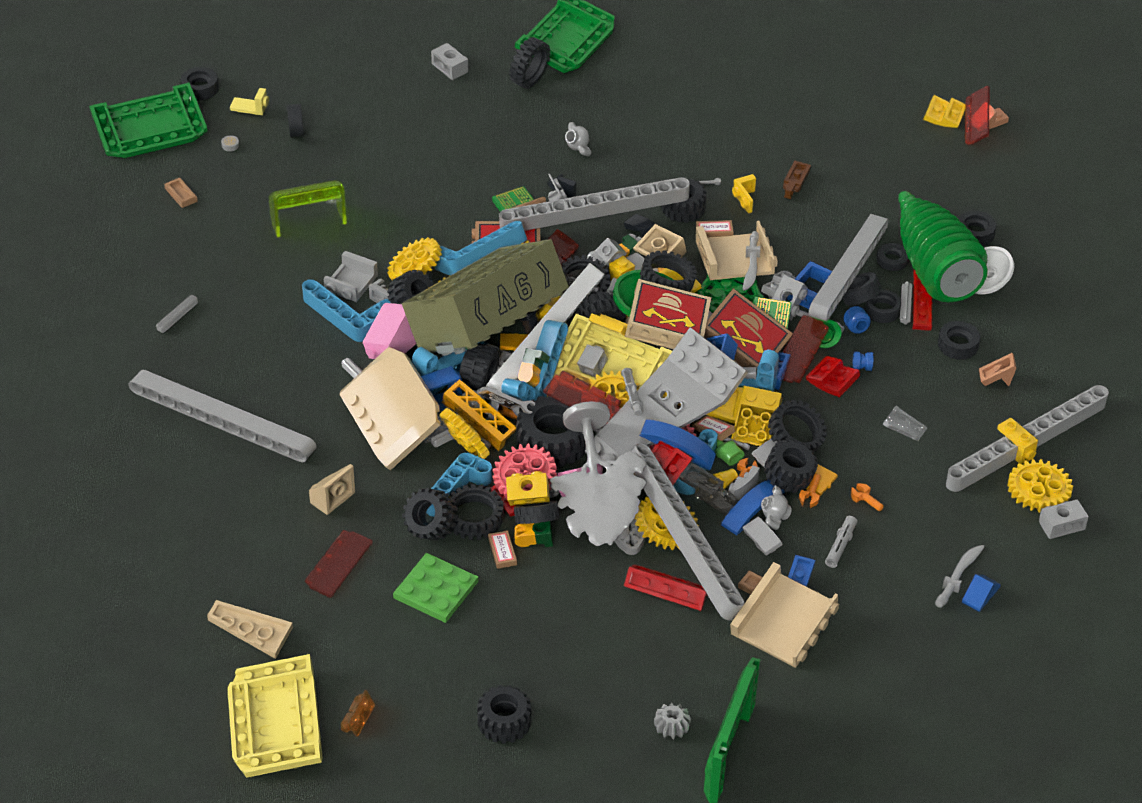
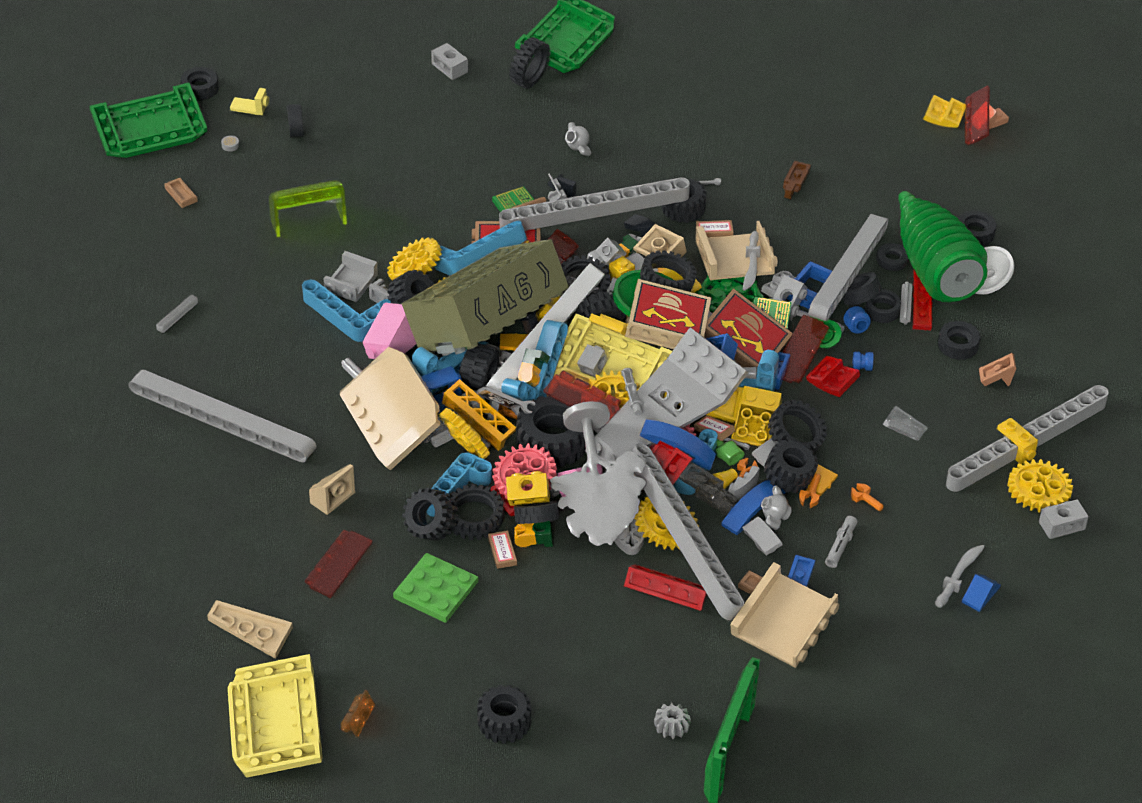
(741, 188): yellow bracket -> none

